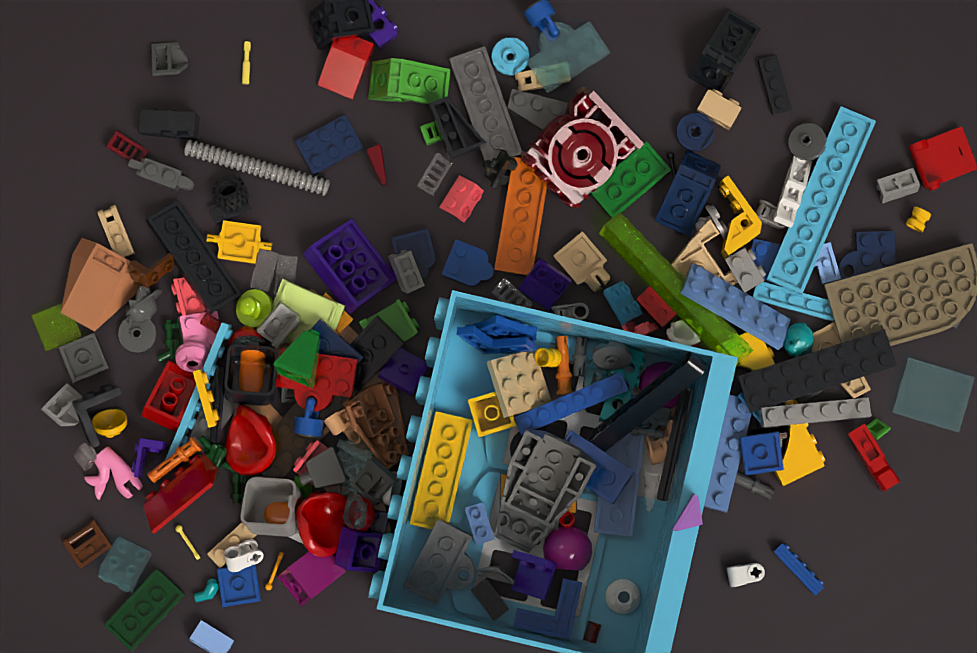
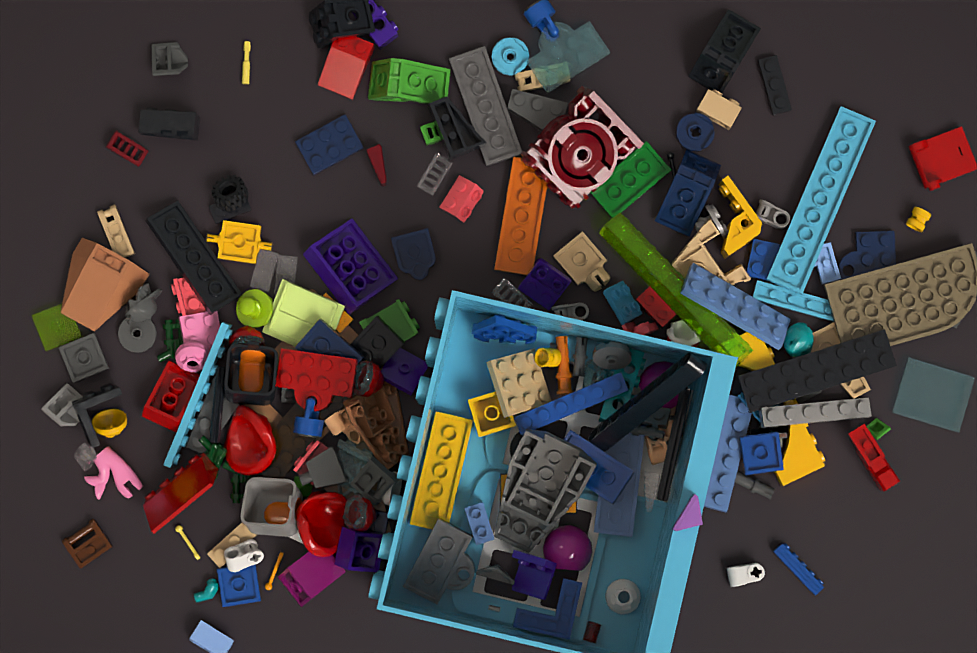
(124, 564): clear light blue bracket -> none
(141, 449): dark purple bracket -> none
(144, 610): dark green plate -> none
(150, 276): reddish brown bracket -> none
(161, 174): dark grey hinge -> none
(181, 455): orange pin -> none
(206, 397): yellow plate -> none
(210, 323): clear red piece -> none
(256, 167): light grey piece -> none
(279, 324): light grey bracket -> none
(300, 359): green slope -> none
(368, 379): none -> hair
(406, 271): light grey hinge -> none
(467, 264): blue plate -> none
(487, 345): blue plate -> none
(490, 599): black plate -> none
(497, 168): pearl dark grey hips -> none
(562, 520): red hinge -> none
(745, 269): light grey bracket -> none
(792, 191): white slope -> none
(809, 150): dark grey plate -> none
(898, 185): light grey hinge -> none

